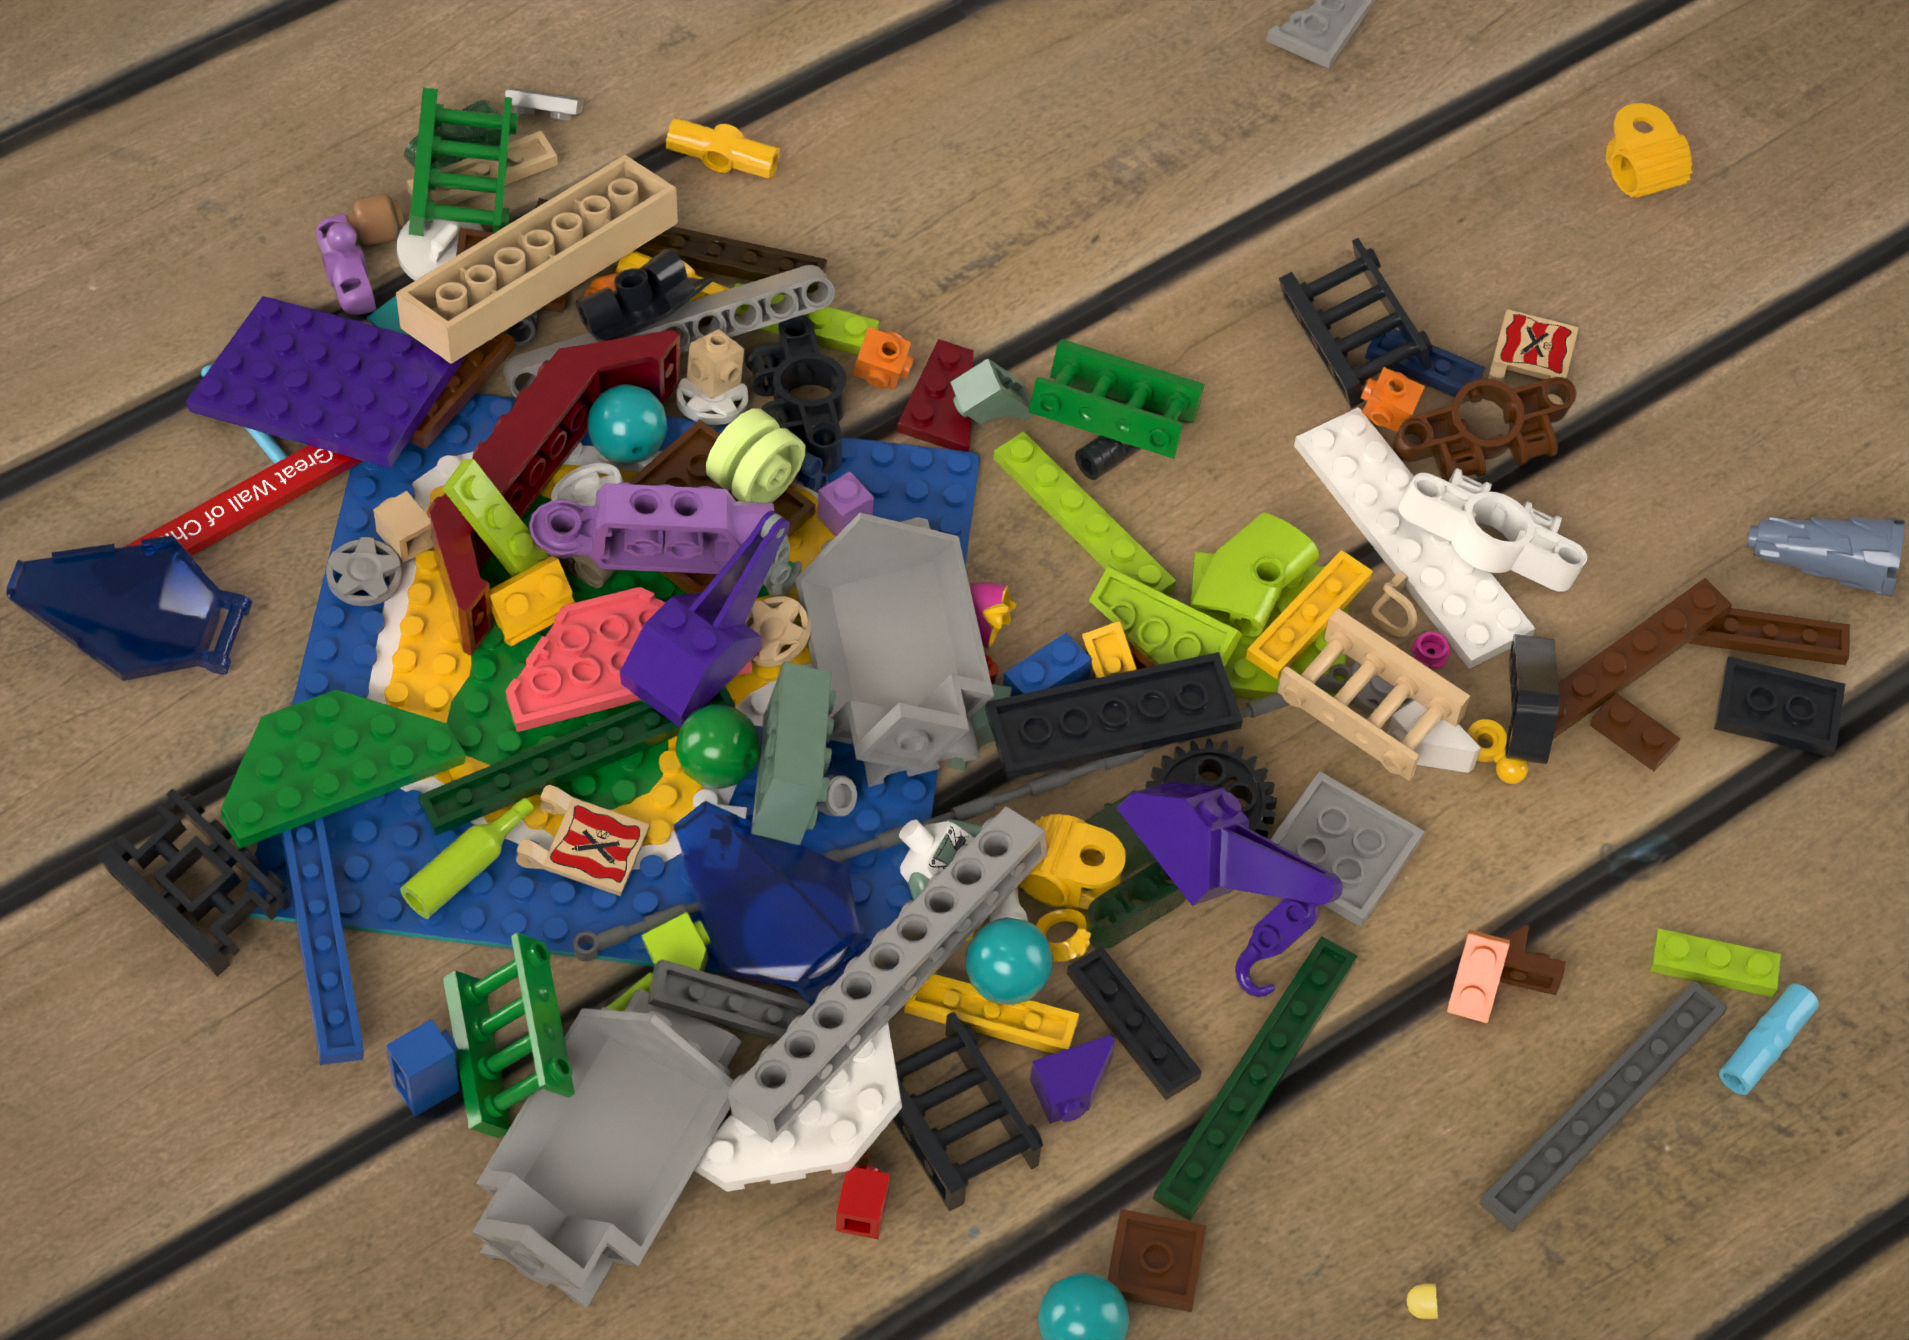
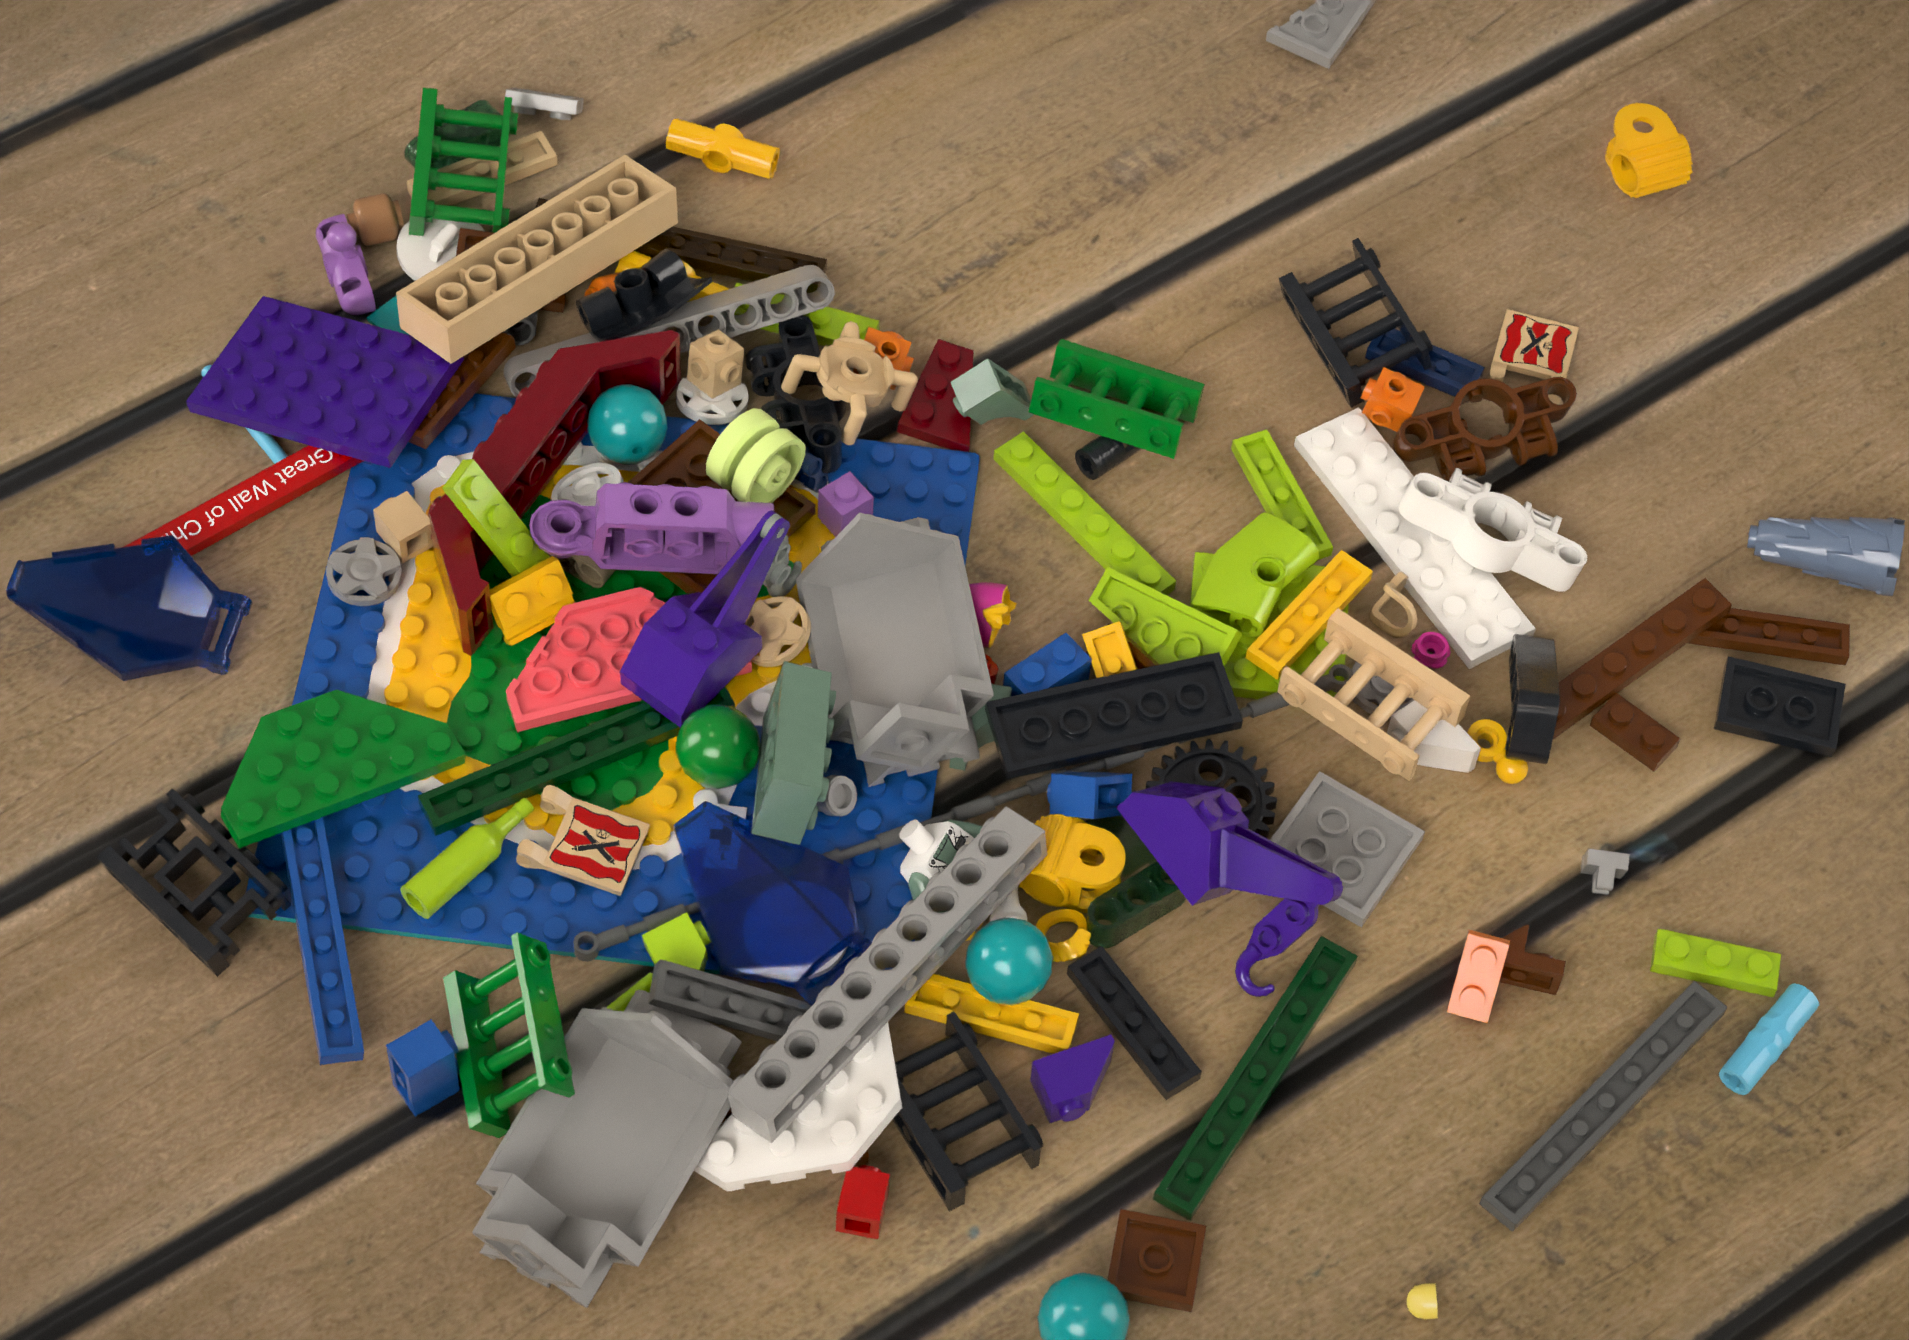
(859, 389): none -> tan plate
(1088, 793): none -> blue slope
(1277, 487): none -> lime plate
(1604, 867): none -> light grey tile

